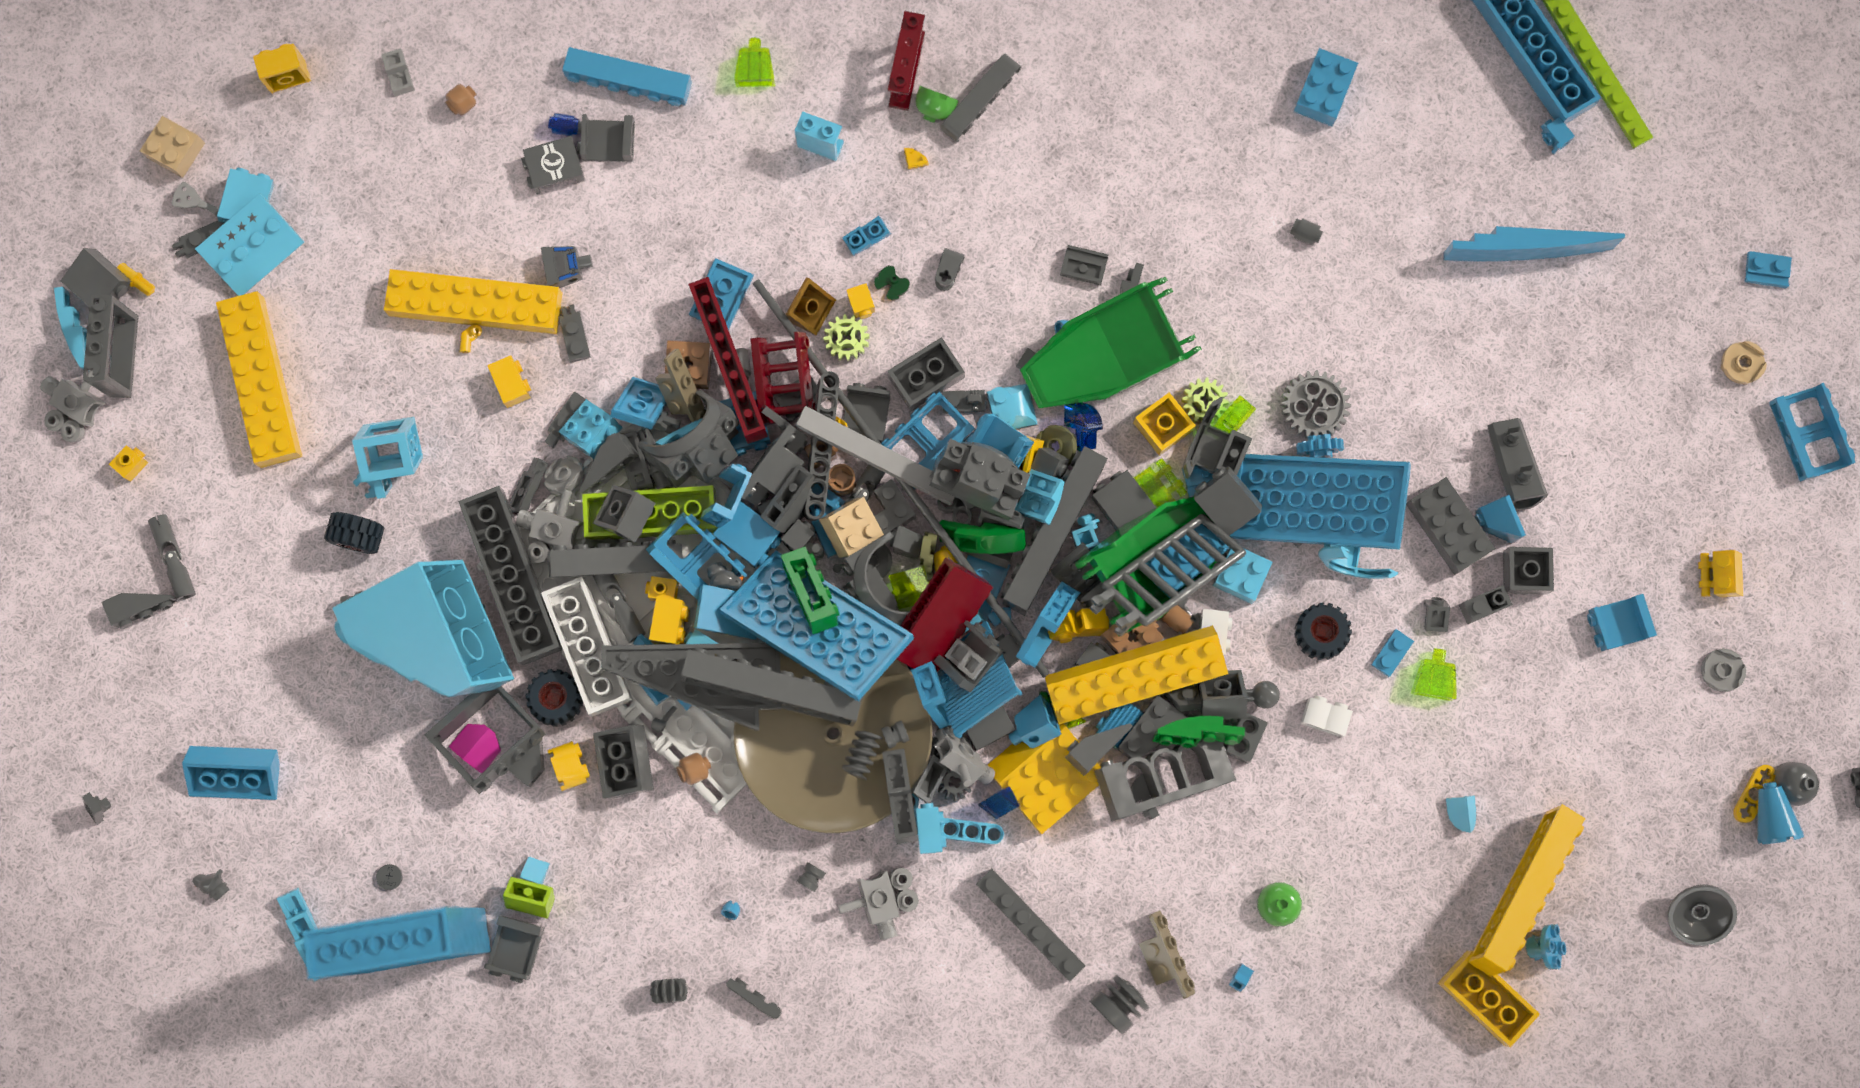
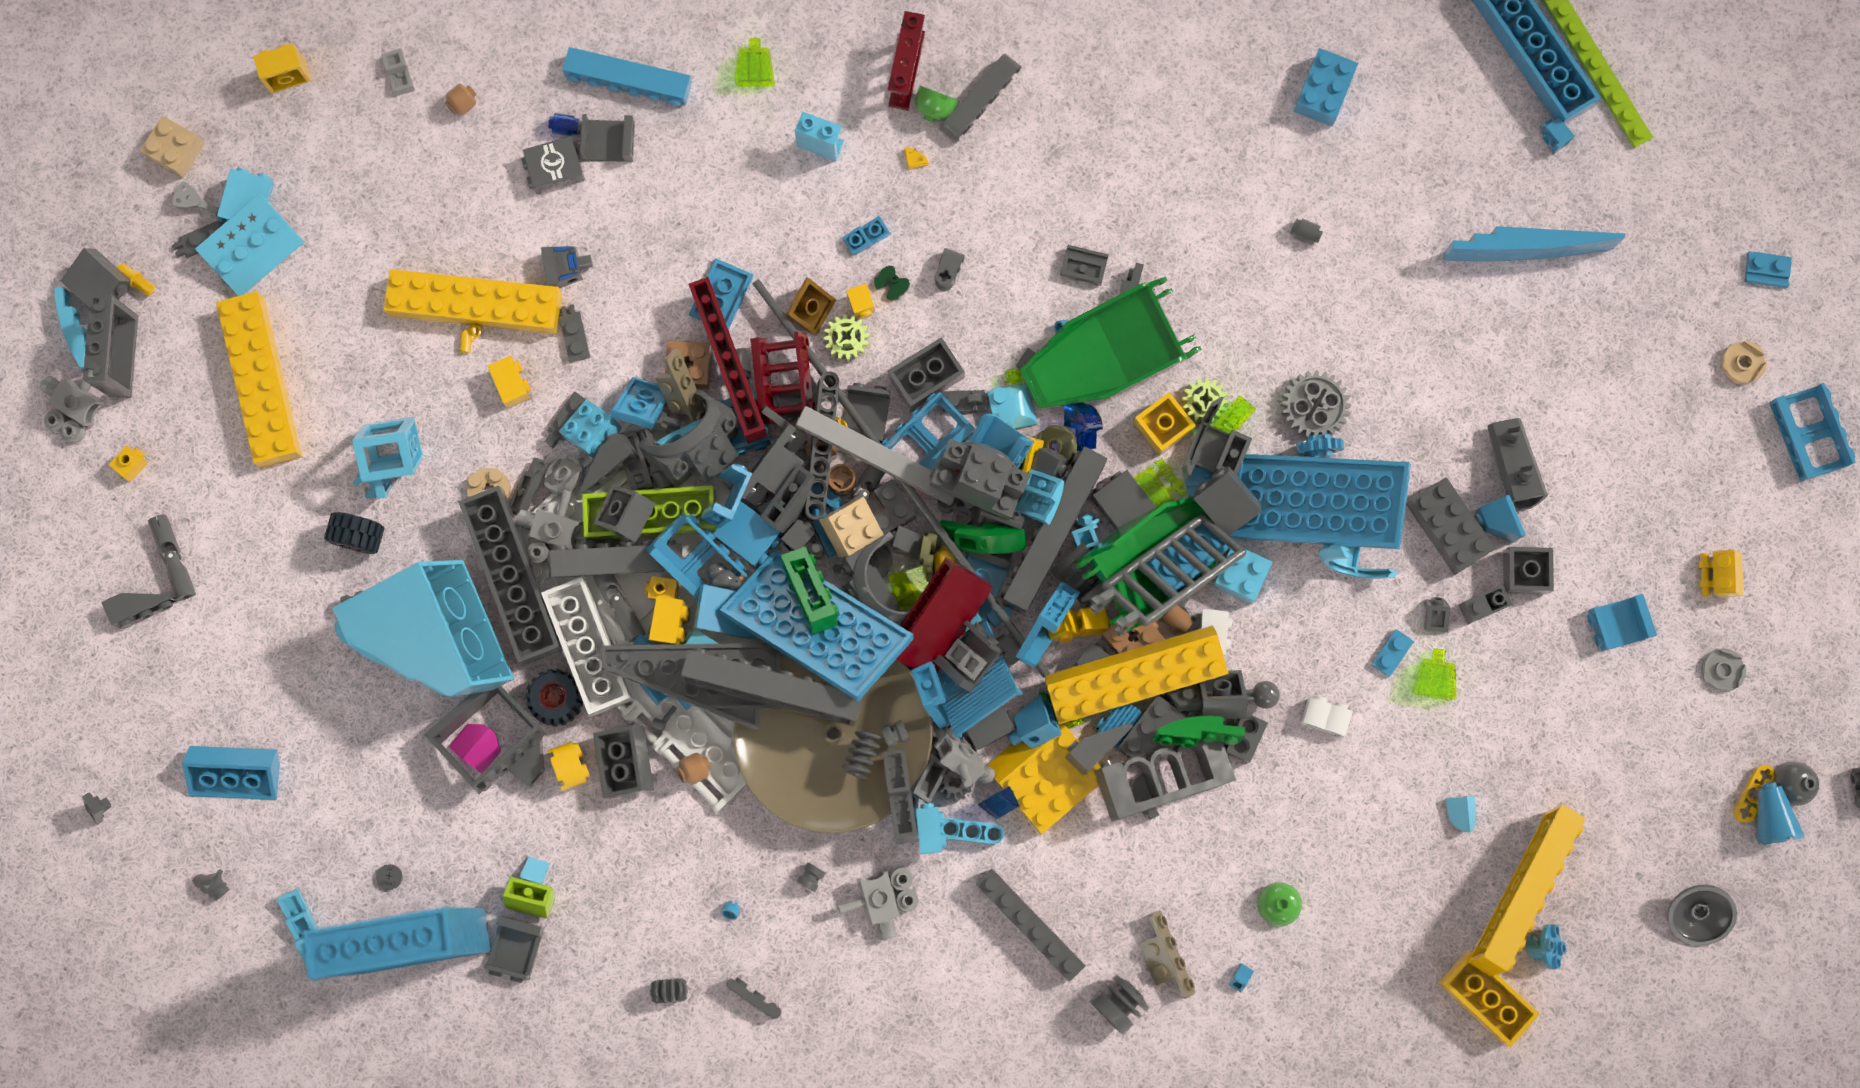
(485, 476): none -> tan plate
(1013, 376): none -> clear neon green bush
(1323, 631): black wheel -> none

